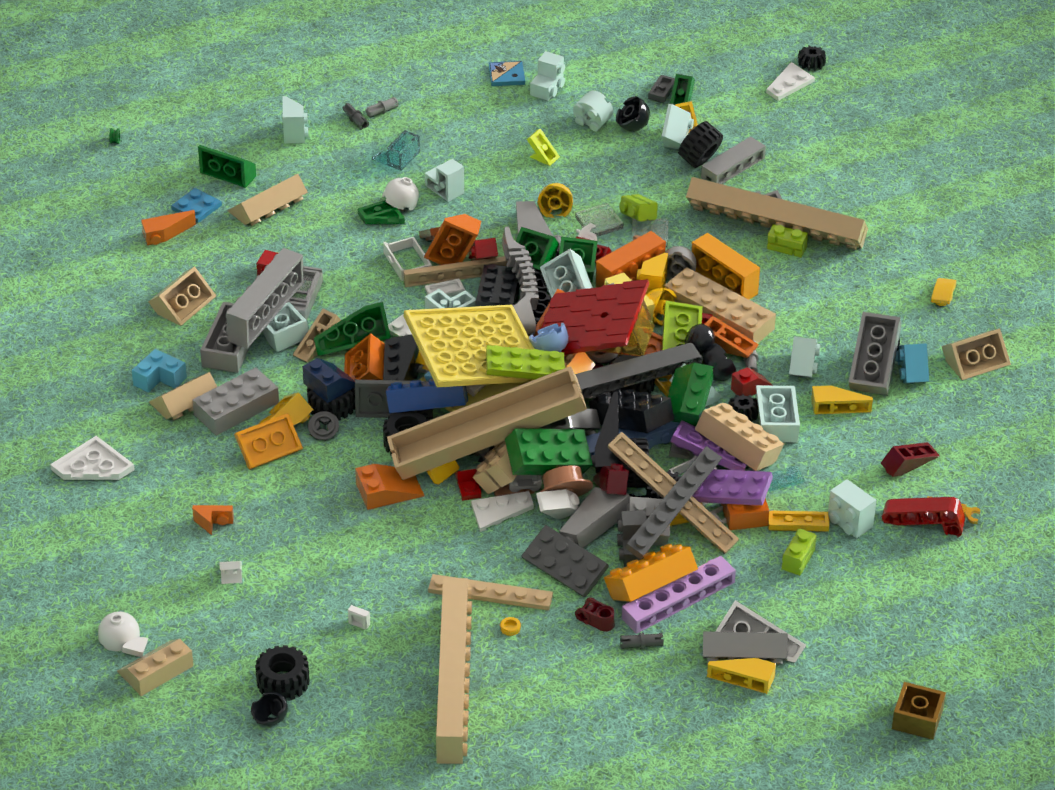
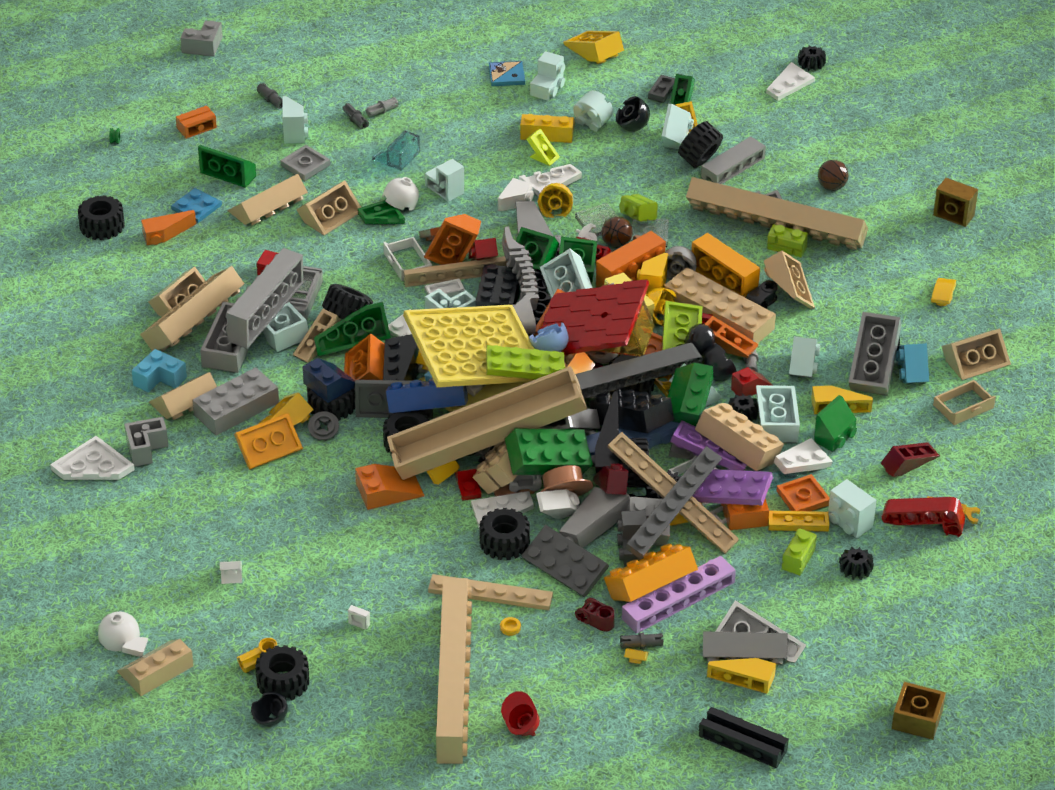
(101, 217): none -> black tyre
(143, 437): none -> light grey brick
(192, 310): none -> tan brick
(196, 122): none -> orange brick
(202, 41): none -> light grey brick
(212, 514): orange slope -> none
(248, 660): none -> yellow piece
(270, 95): none -> dark grey pin
(305, 162): none -> light grey plate
(330, 208): none -> tan slope
(344, 300): none -> black tyre
(504, 533): none -> black tyre
(514, 192): none -> white slope
(520, 713): none -> red piece
(554, 127): none -> yellow slope
(564, 175): none -> white wing
(596, 45): none -> yellow slope
(616, 232): none -> reddish brown piece
(636, 656): none -> yellow plate
(743, 737): none -> black brick
(764, 294): none -> black piece
(789, 276): none -> tan slope
(802, 458): none -> white wing
(803, 494): none -> orange plate
(833, 175): none -> reddish brown piece
(835, 425): none -> green slope
(856, 563): none -> black gear
(955, 202): none -> pearl gold brick
(967, 413): none -> tan container

